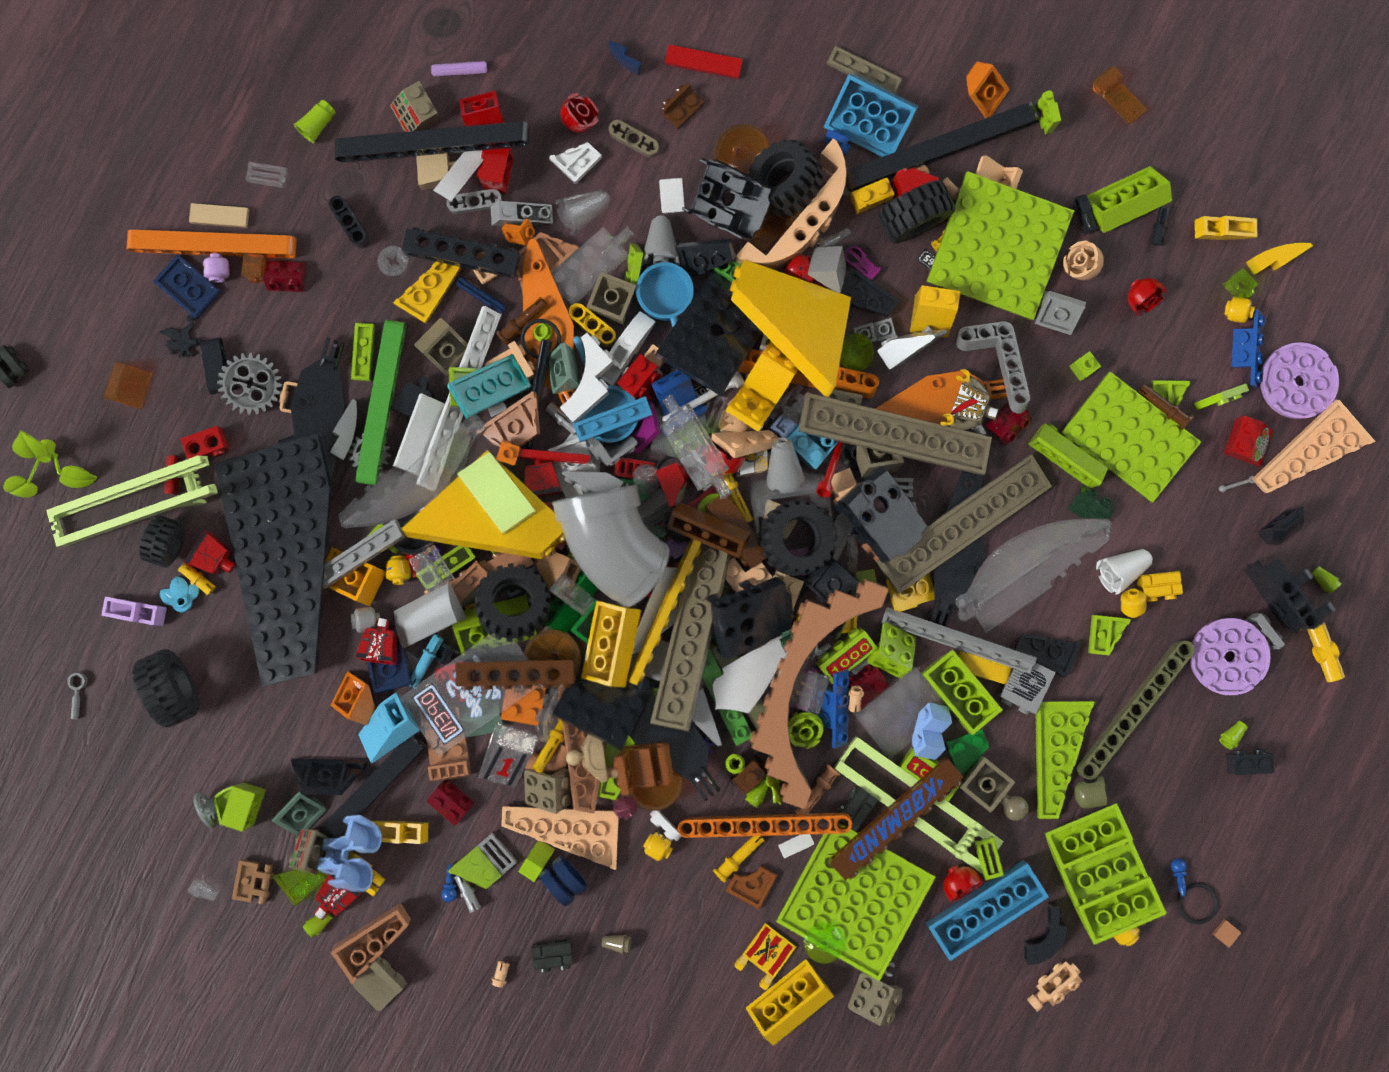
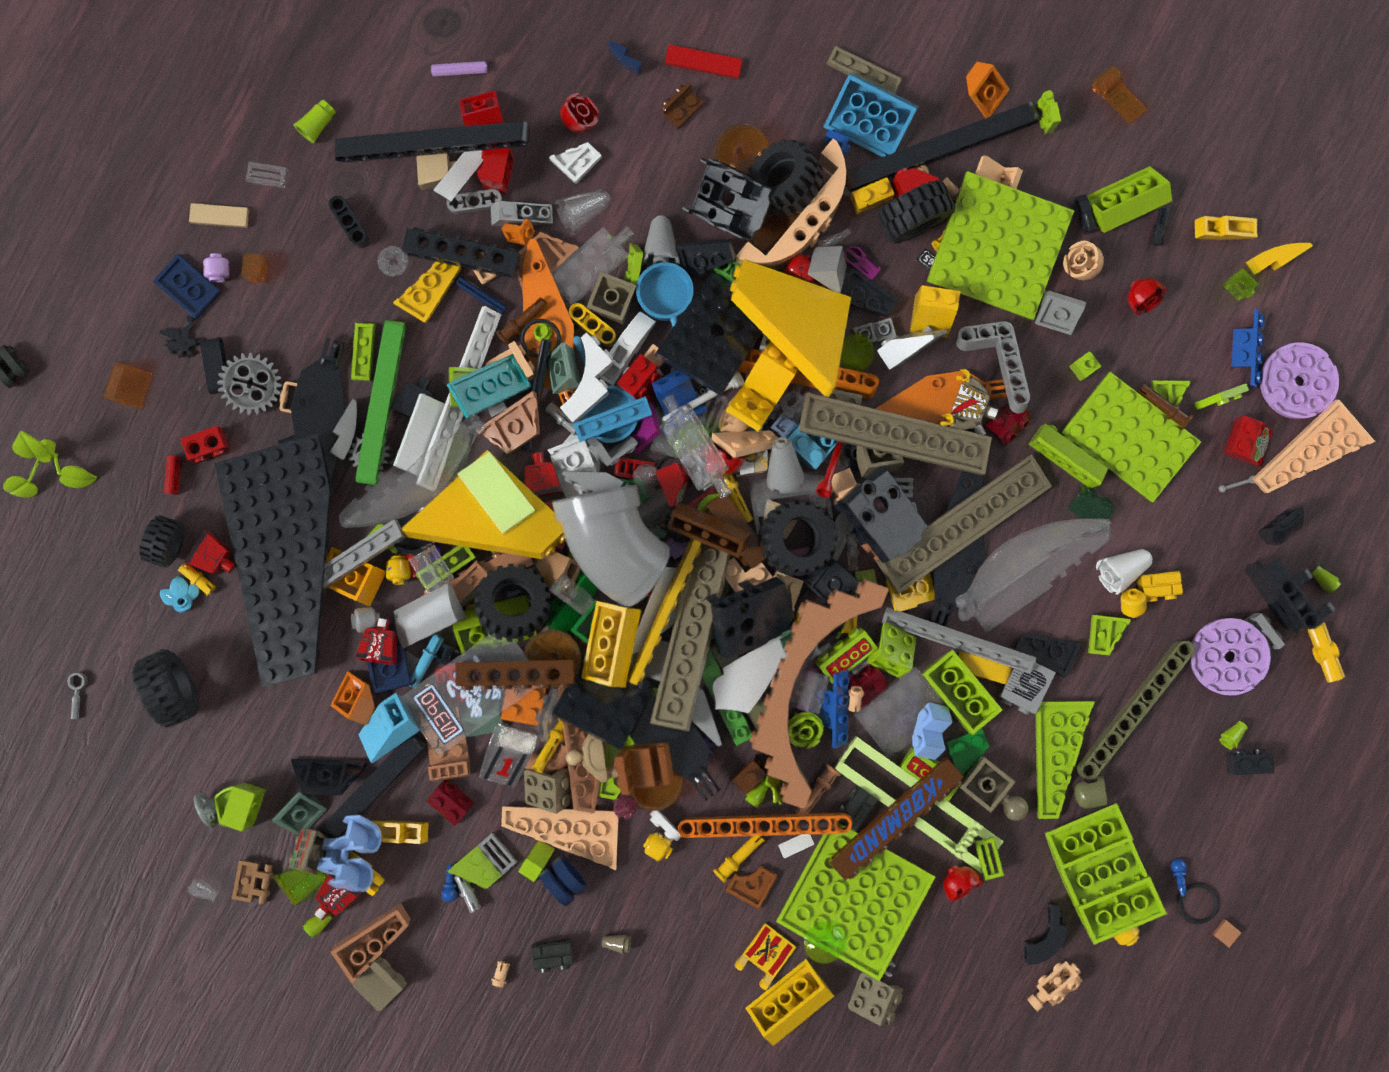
(134, 611): lavender slope -> none
(182, 469): yellowish green piece -> none
(208, 243): orange beam -> none
(284, 276): dark red bracket -> none
(414, 109): dark tan slope -> none
(442, 346): dark tan slope -> none
(508, 452): orange bracket -> none
(554, 456): red tile -> none
(635, 146): dark tan beam -> none
(671, 195): white sticker -> none
(729, 763): lime cone -> none
(986, 910): dark azure brick -> none
(1239, 309): yellow head -> none

